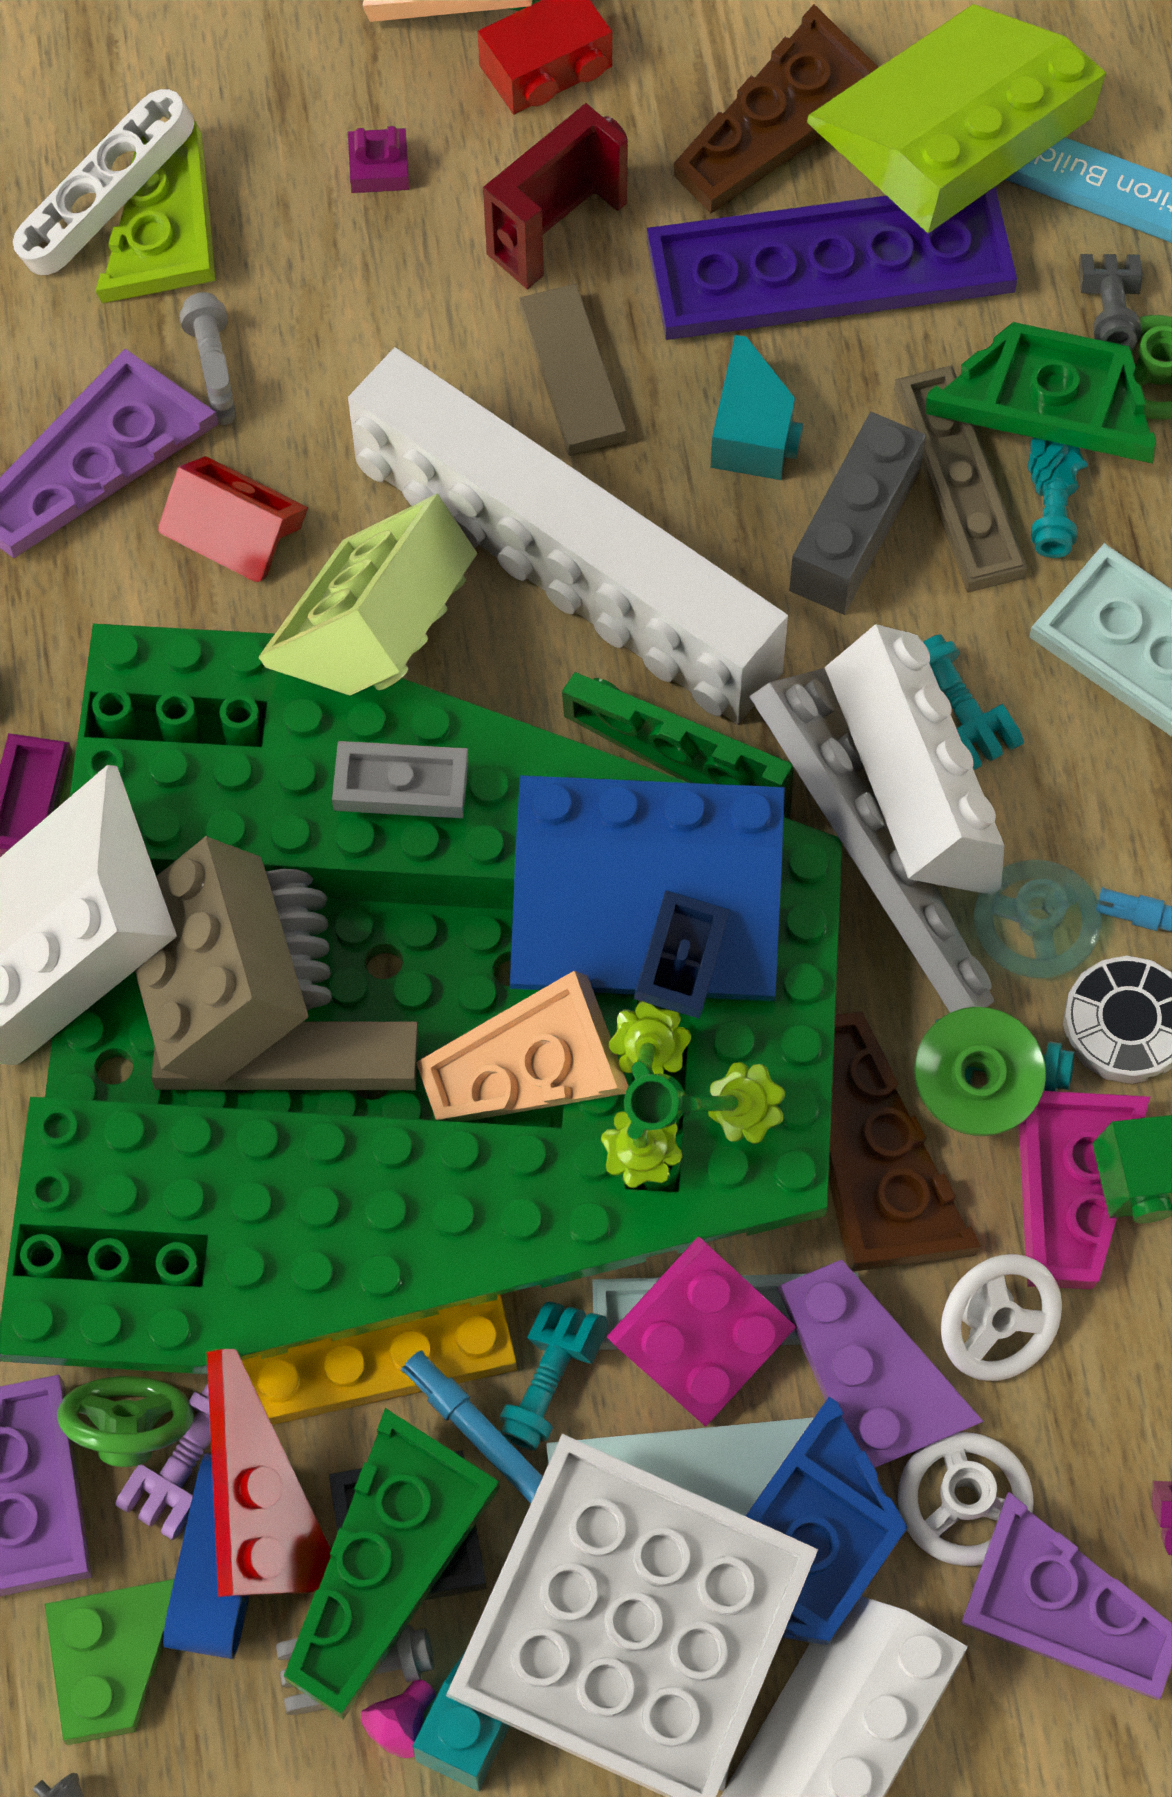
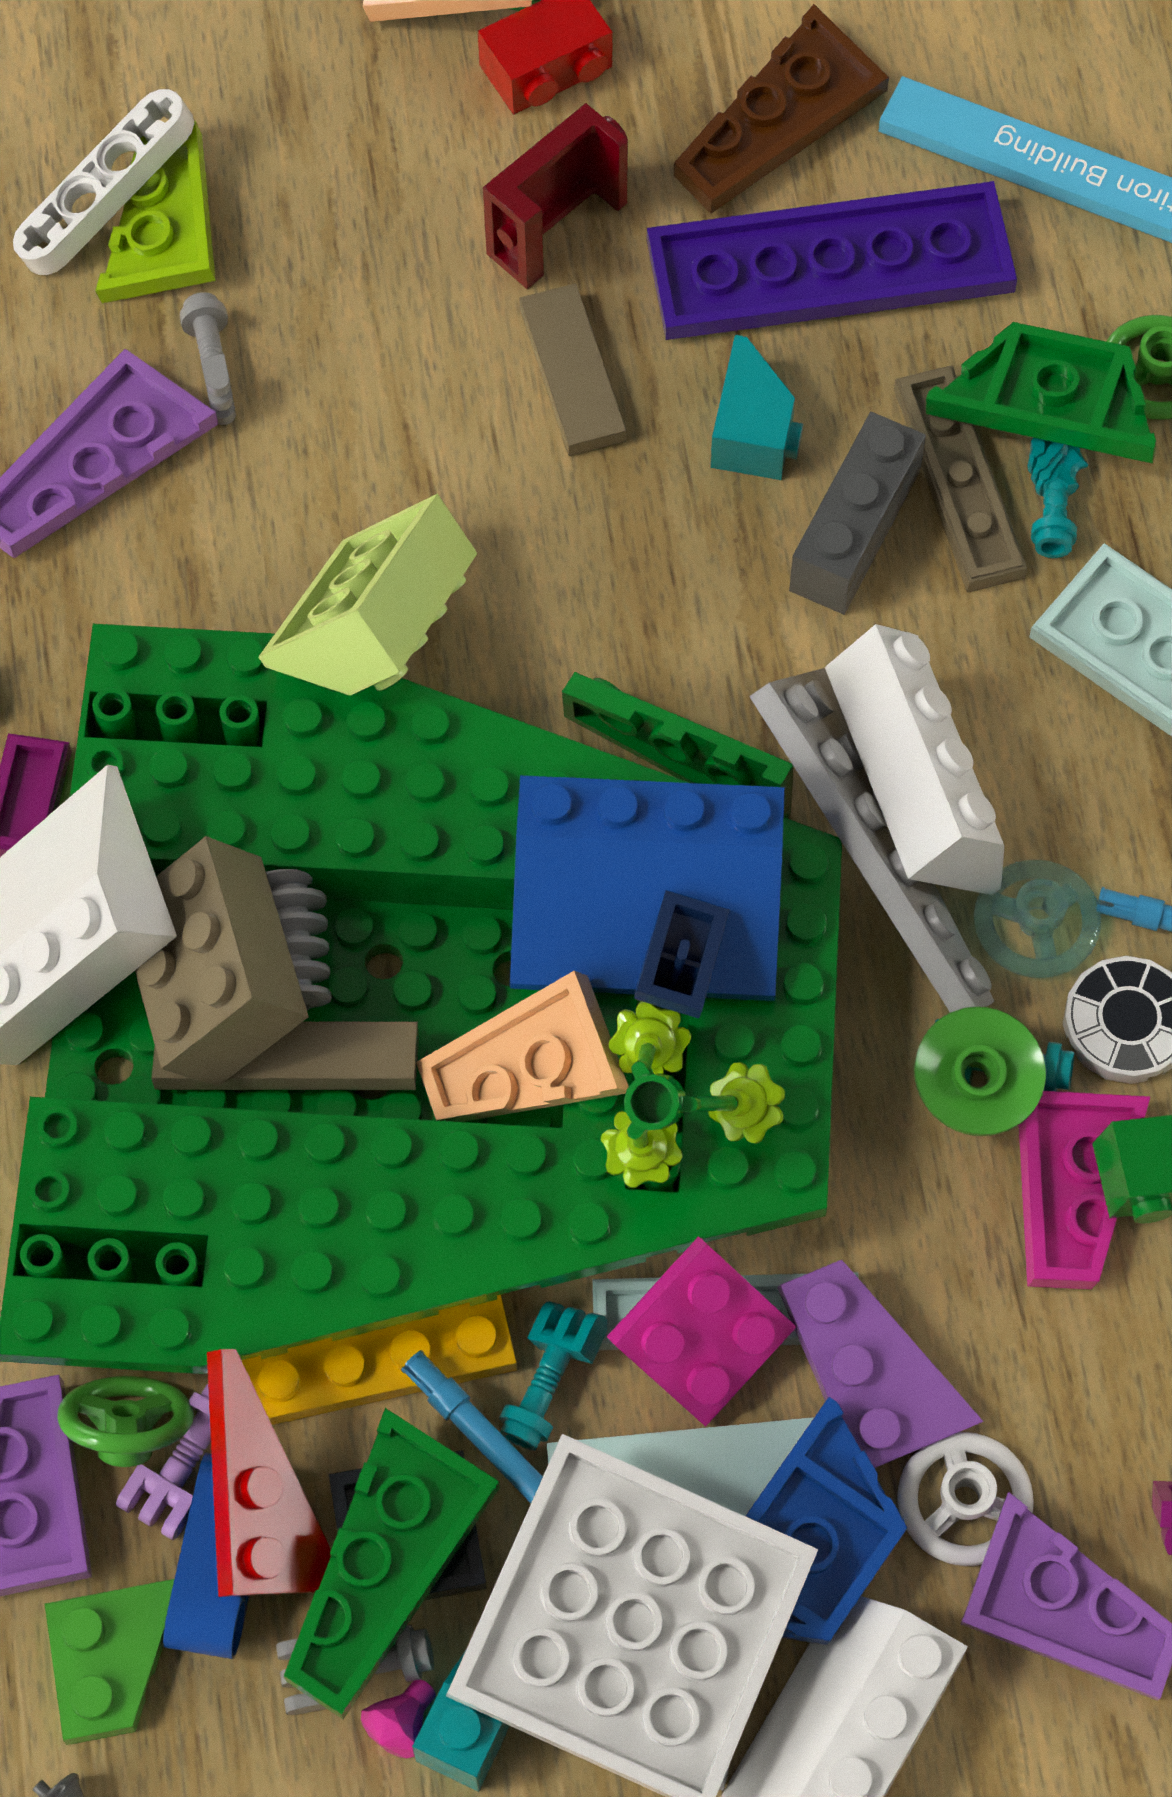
(228, 517): panel -> none
(378, 160): magenta tile -> none
(400, 779): light grey plate -> none
(568, 536): white brick -> none
(880, 1174): reddish brown wing -> none
(961, 111): lime slope -> none
(975, 724): teal hinge -> none
(992, 1314): white piece -> none
(1116, 322): dark grey hinge -> none

